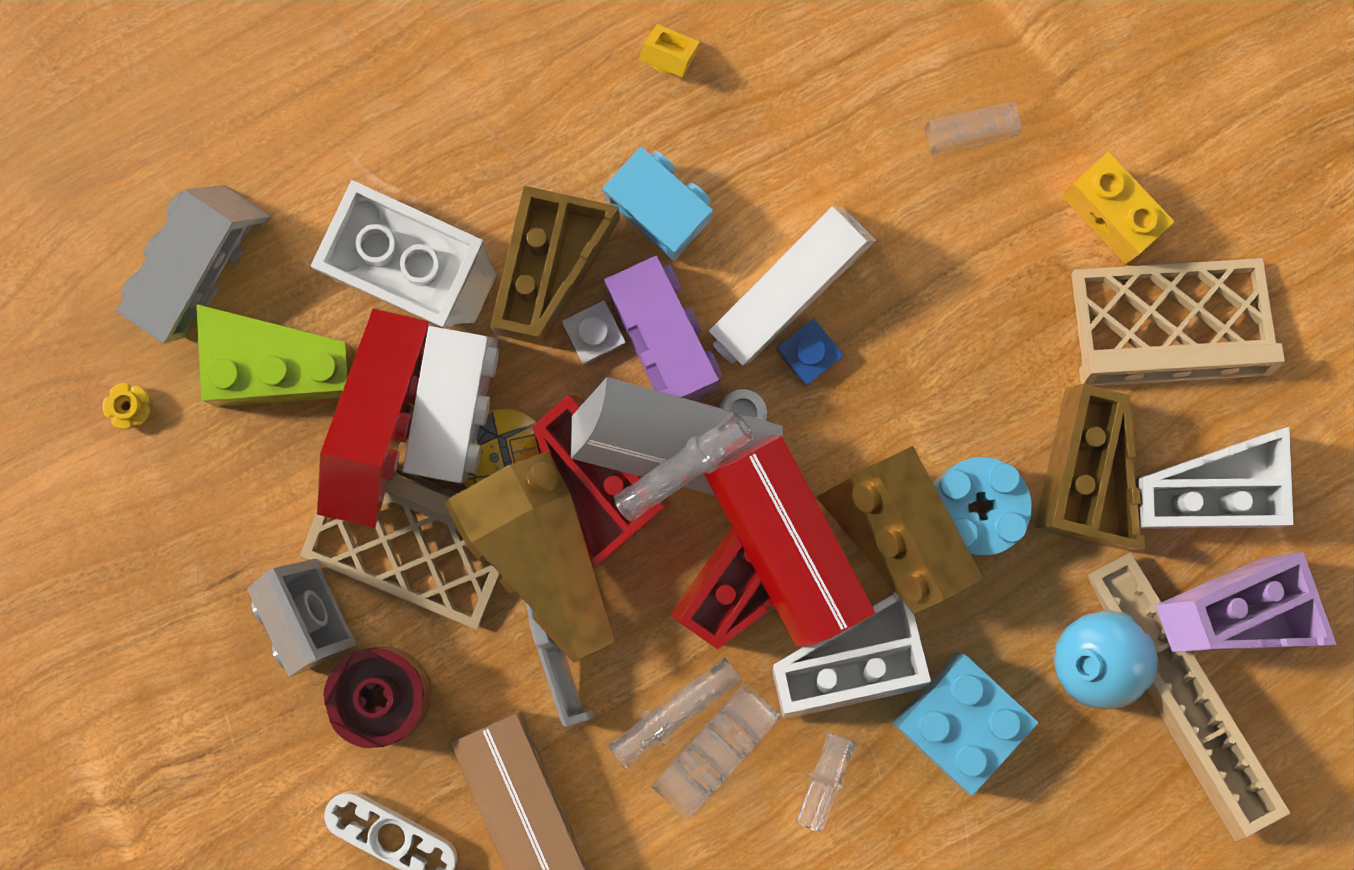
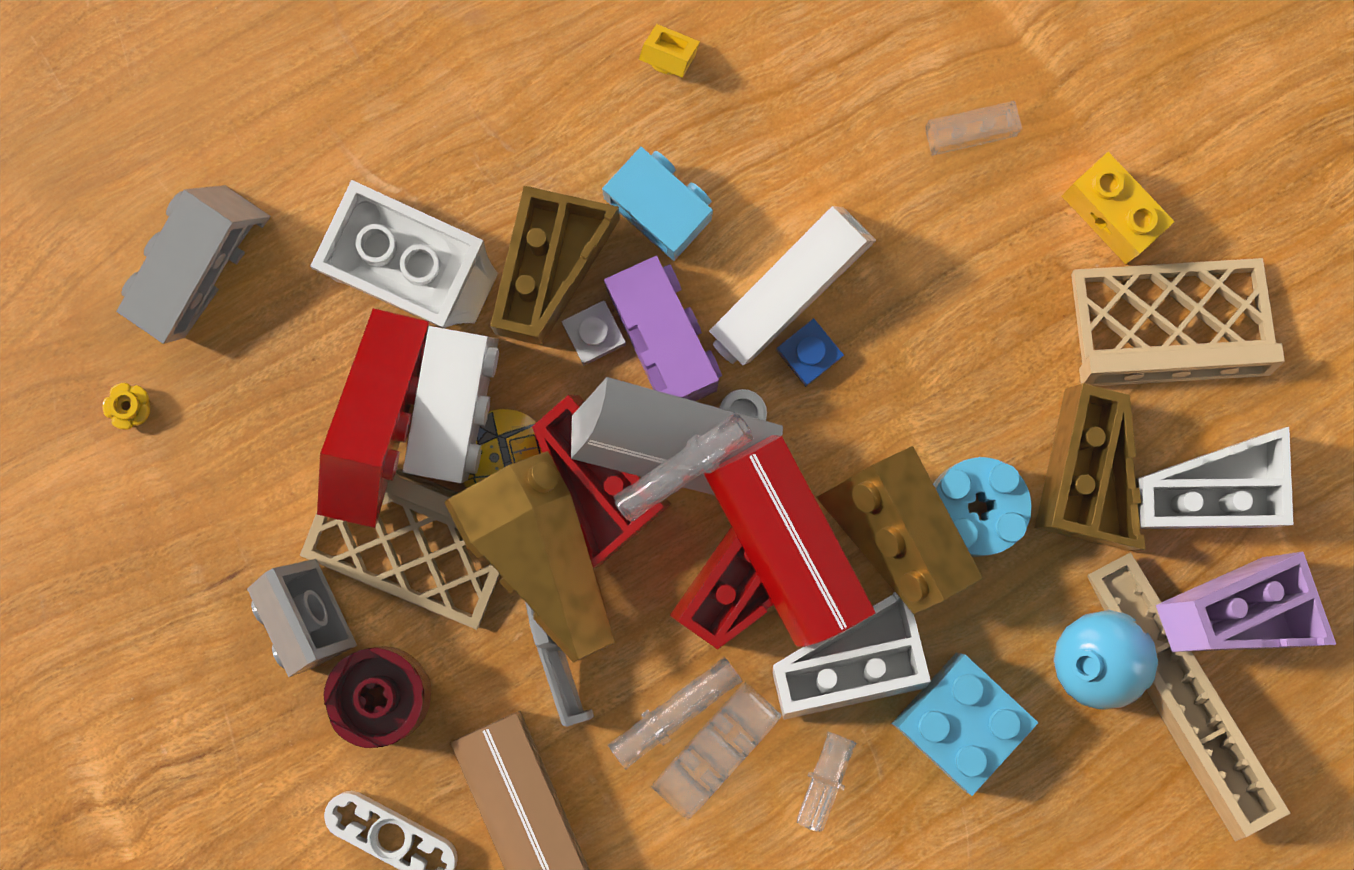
(266, 362): lime wedge -> none

